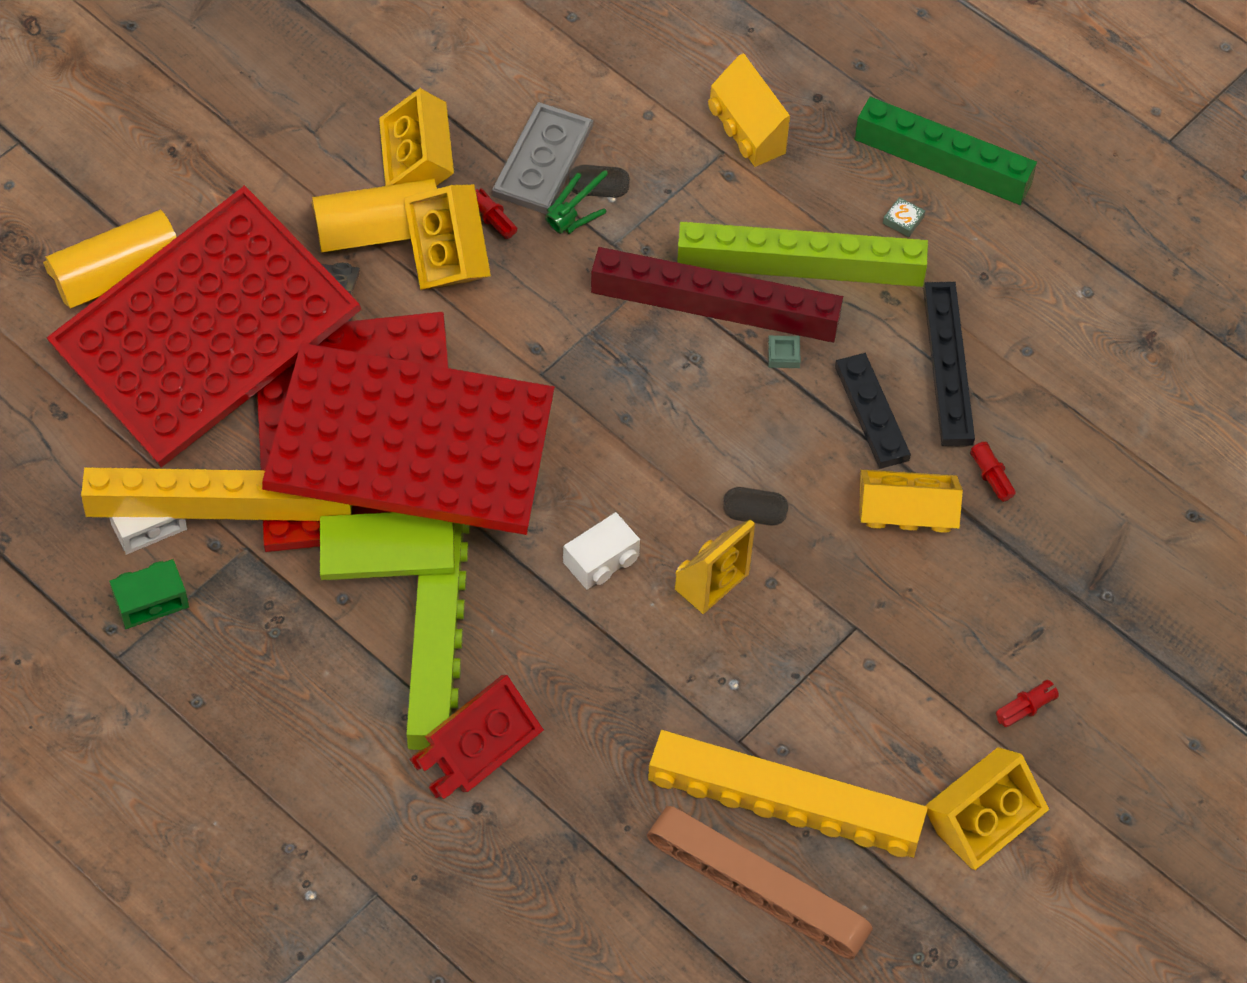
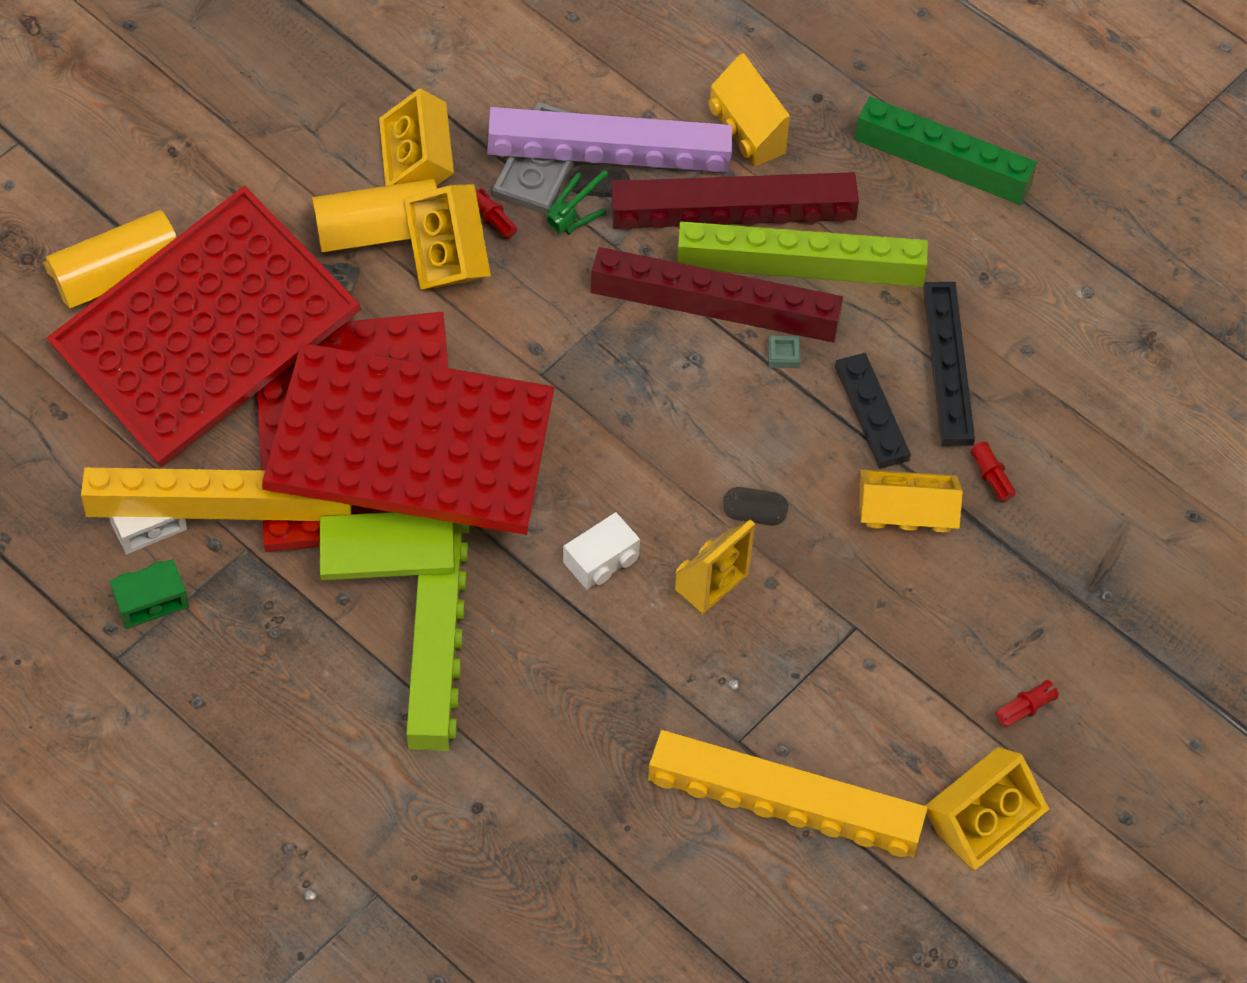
(478, 738): red tile -> none
(609, 139): none -> lavender brick
(734, 200): none -> dark red brick
(760, 882): nougat beam -> none
(904, 217): tile -> none

